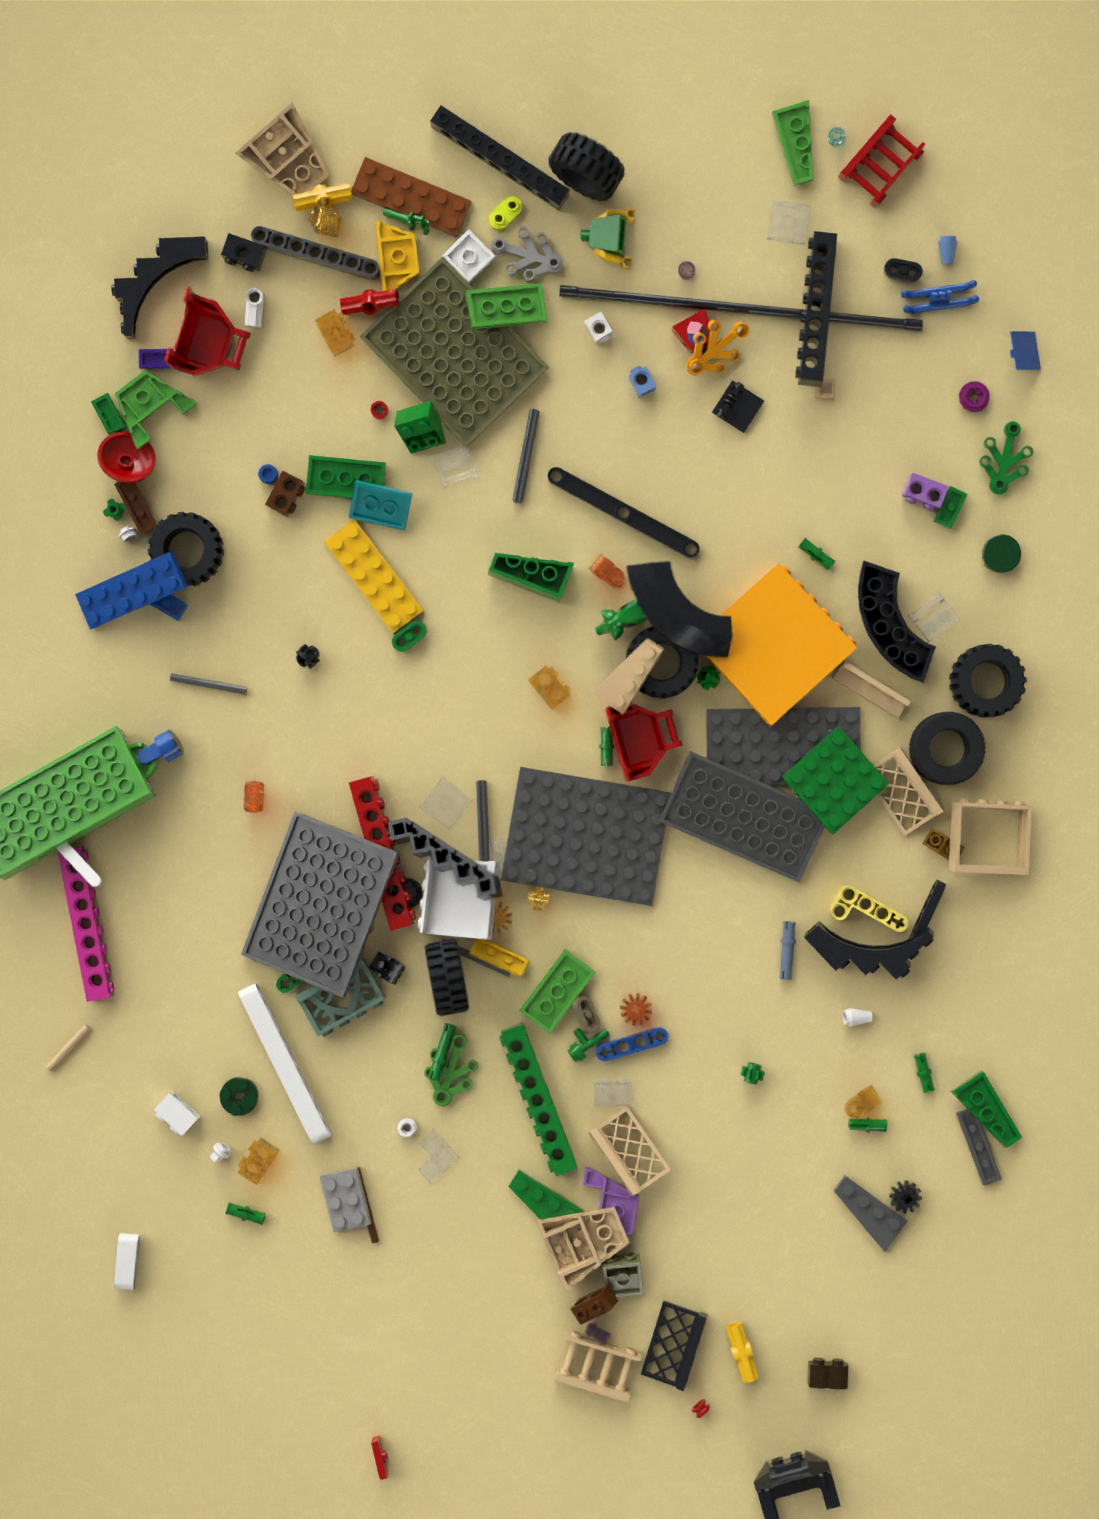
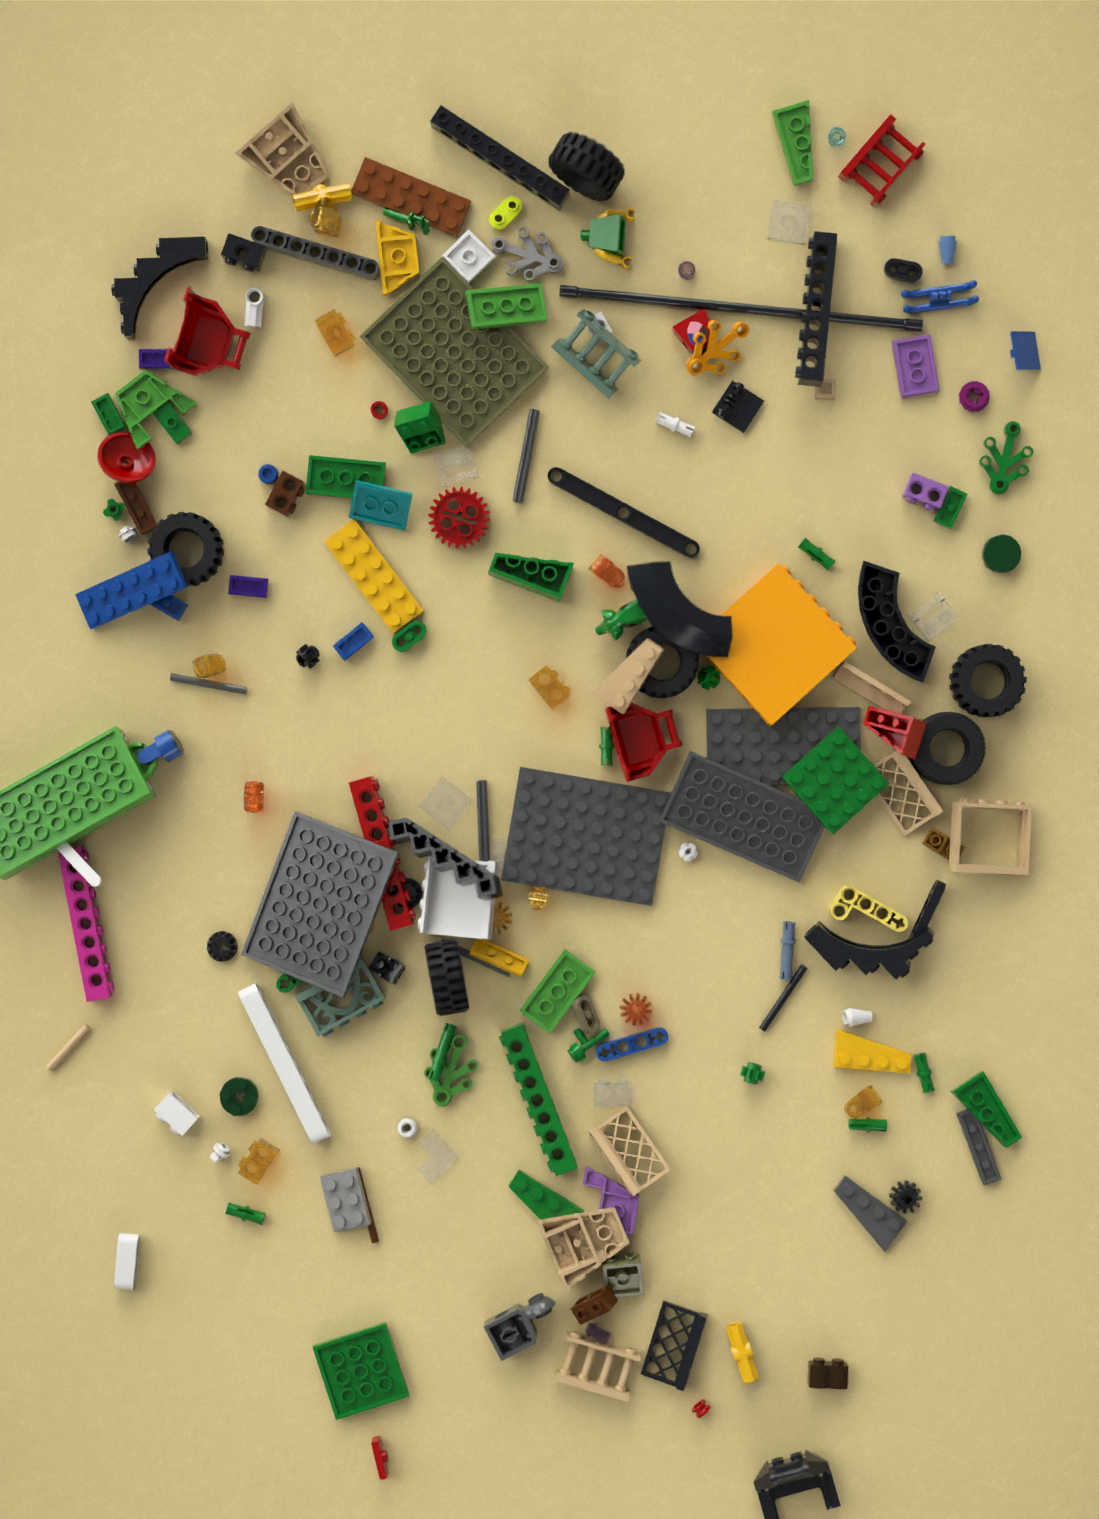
(172, 423): none -> green plate
(209, 665): none -> clear yellow gear
(230, 942): none -> black gear
(248, 586): none -> dark purple plate
(353, 641): none -> blue plate
(361, 1370): none -> green plate
(369, 302): red piece -> none
(453, 533): none -> red gear
(514, 1328): none -> dark grey brick
(578, 359): none -> sand green fence
(641, 390): medium blue brick -> none
(675, 424): none -> white pin
(693, 852): none -> white plate
(783, 997): none -> black bar
(864, 1054): none -> yellow wing
(896, 729): none -> red wedge
(915, 366): none -> medium lavender tile

